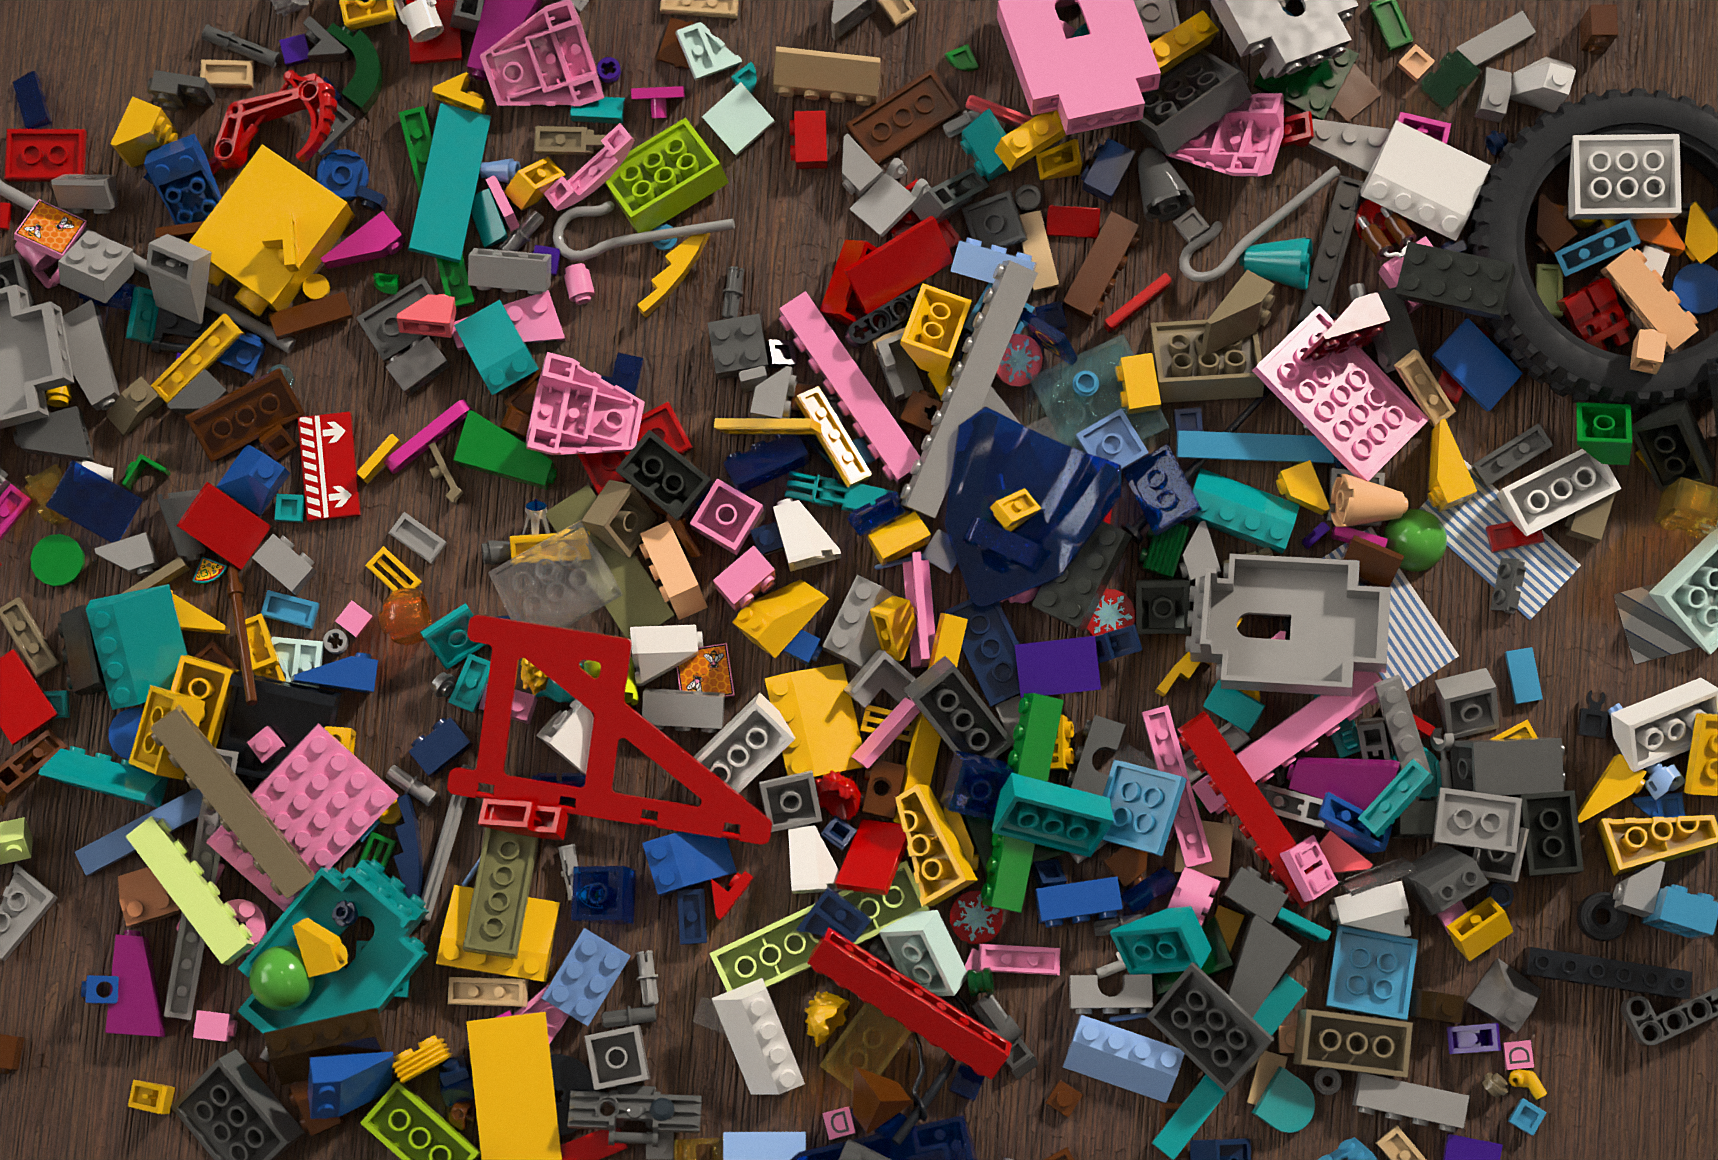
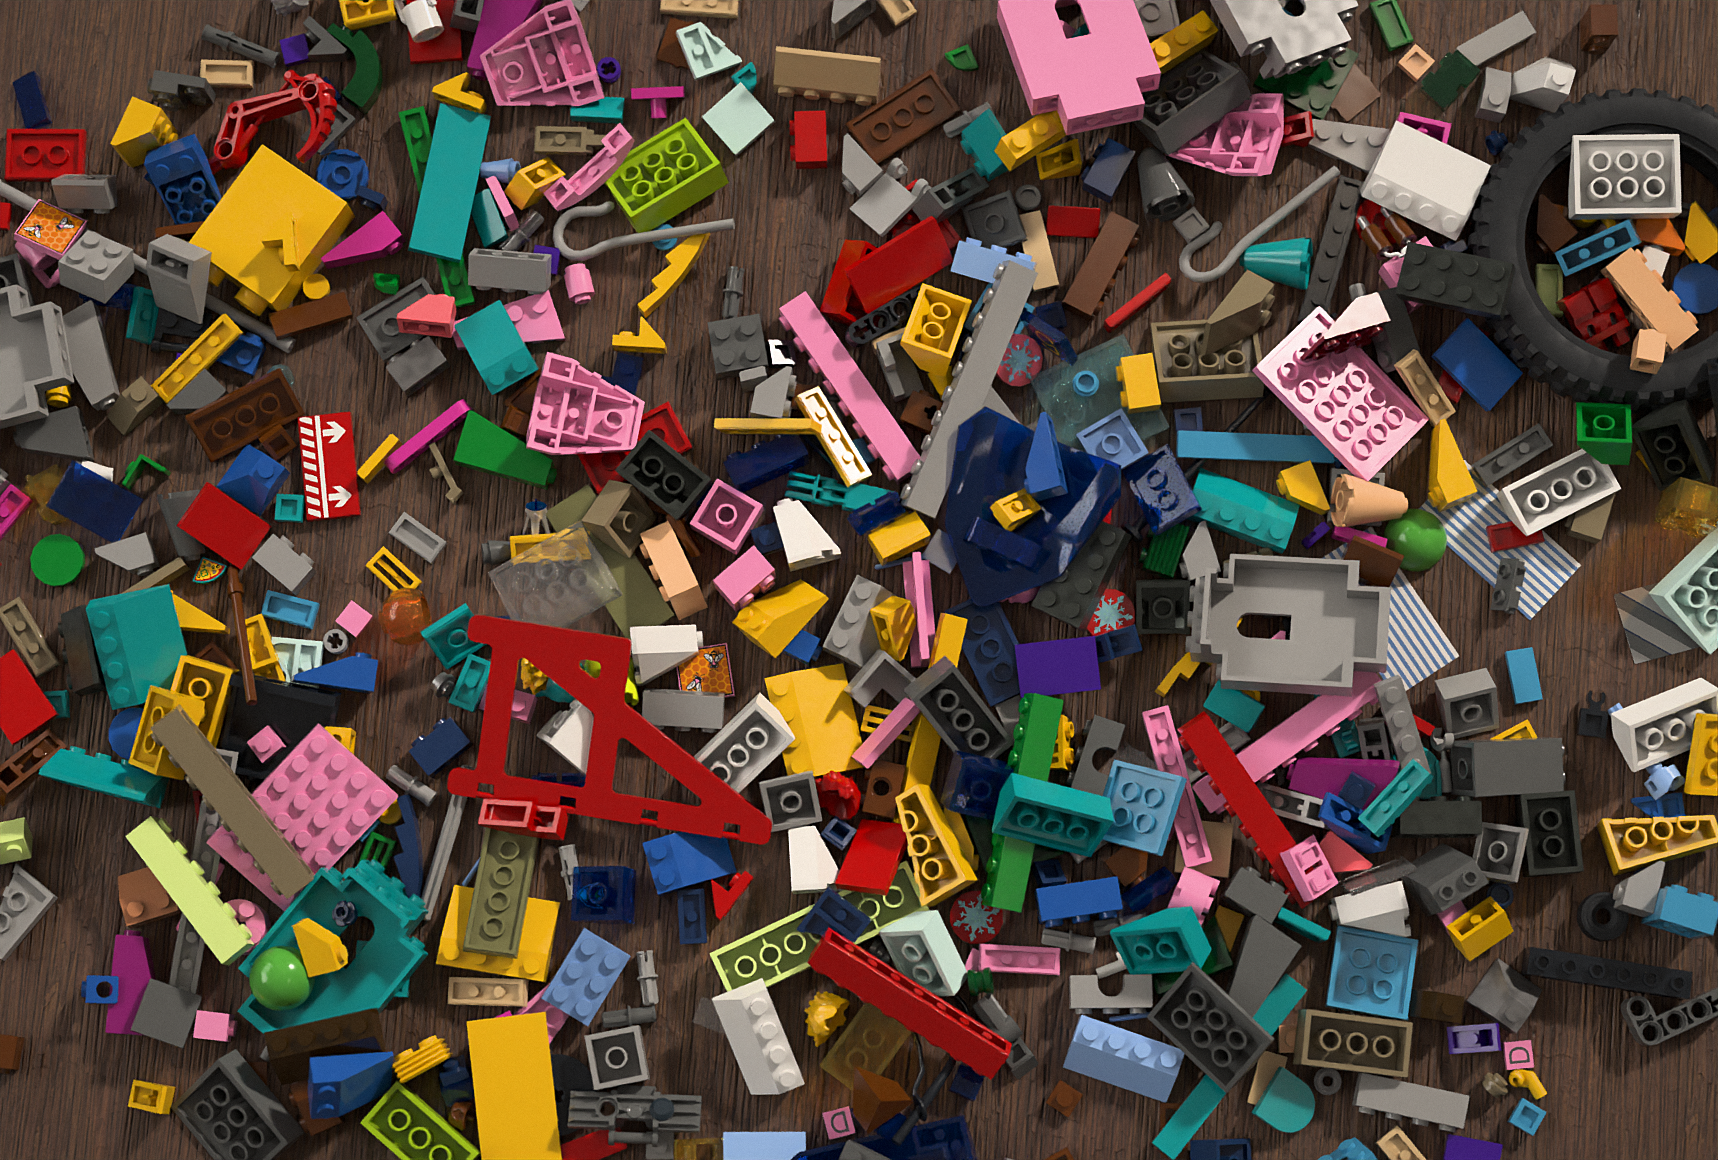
(116, 845): medium blue tile -> none
(166, 1013): none -> dark grey tile
(646, 342): none -> yellow slope
(1000, 112): coral axle -> none
(1044, 463): none -> blue slope
(1068, 940): none -> light grey axle
(1356, 790): none -> dark blue plate
(1477, 820): light grey plate -> none
(1613, 786): yellow slope -> none

